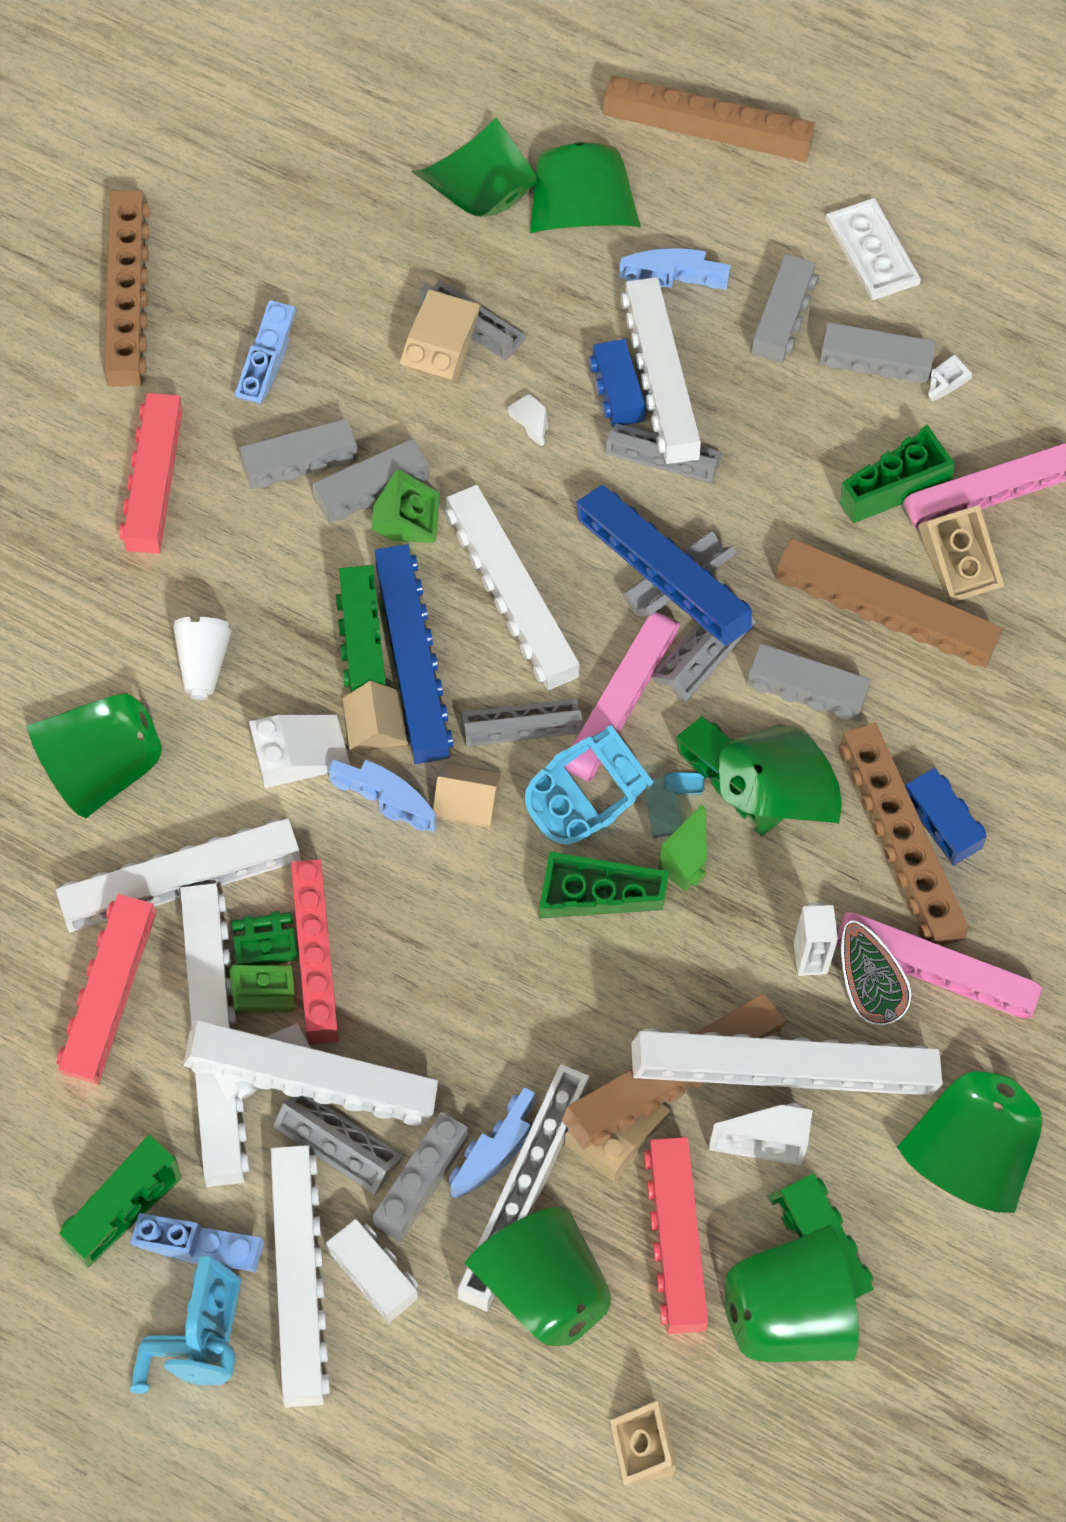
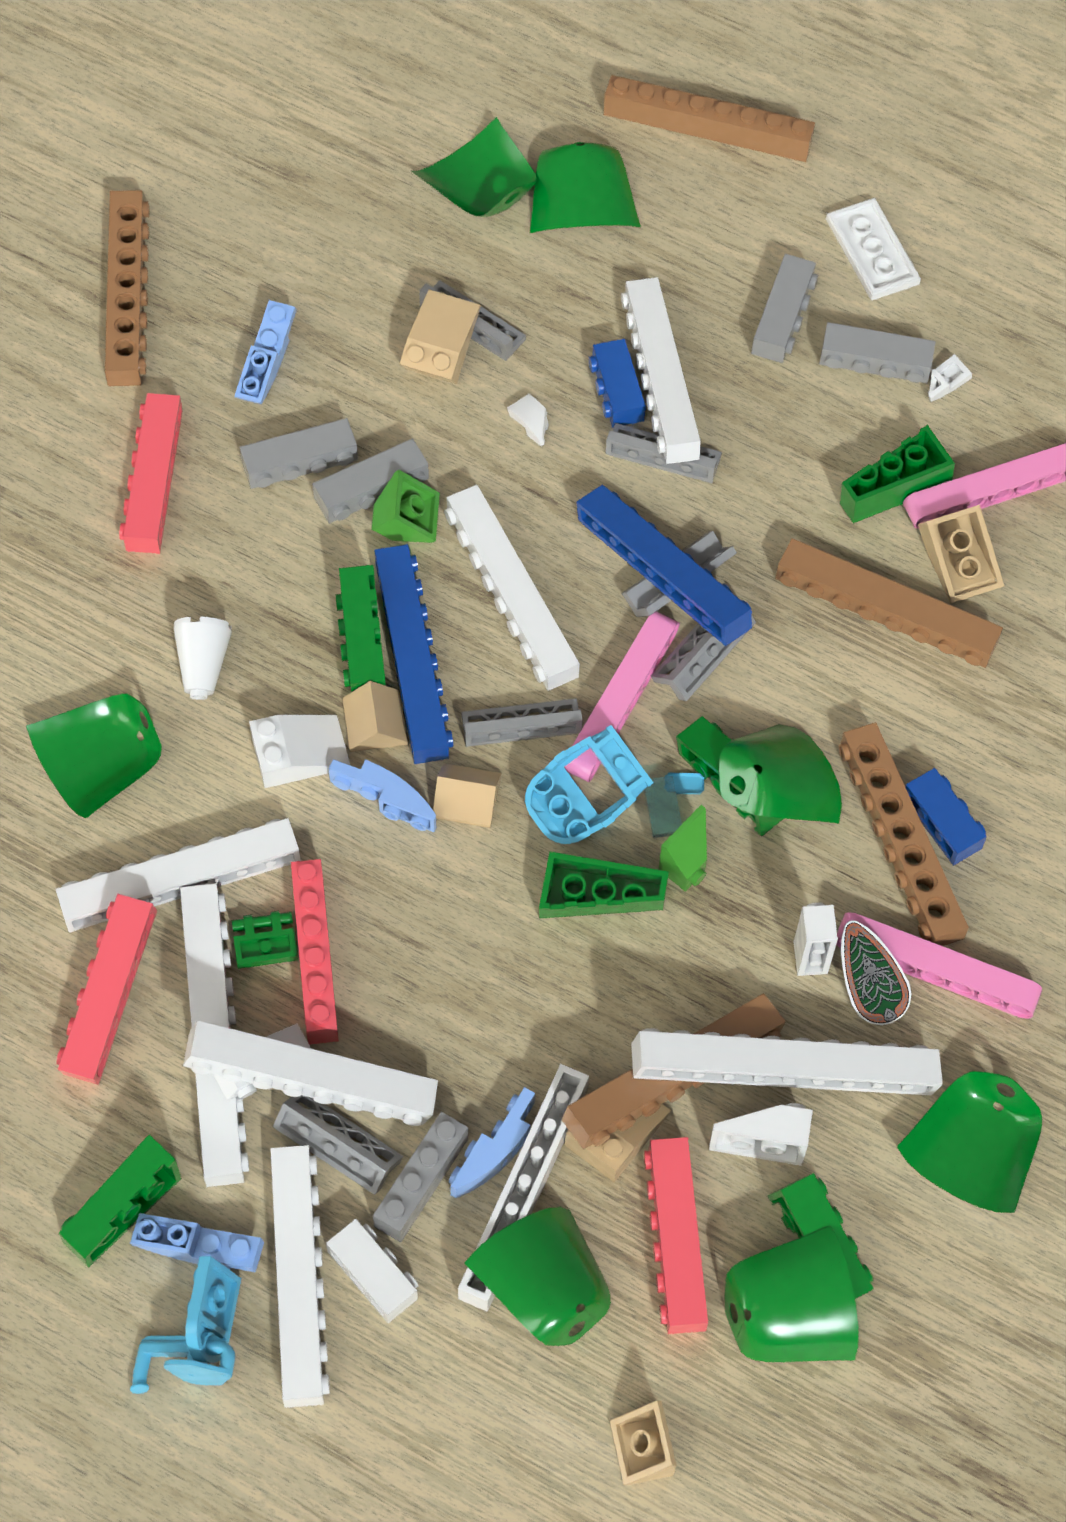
(262, 988): bright green plate -> none
(675, 264): light blue slope -> none
(808, 682): light grey brick -> none

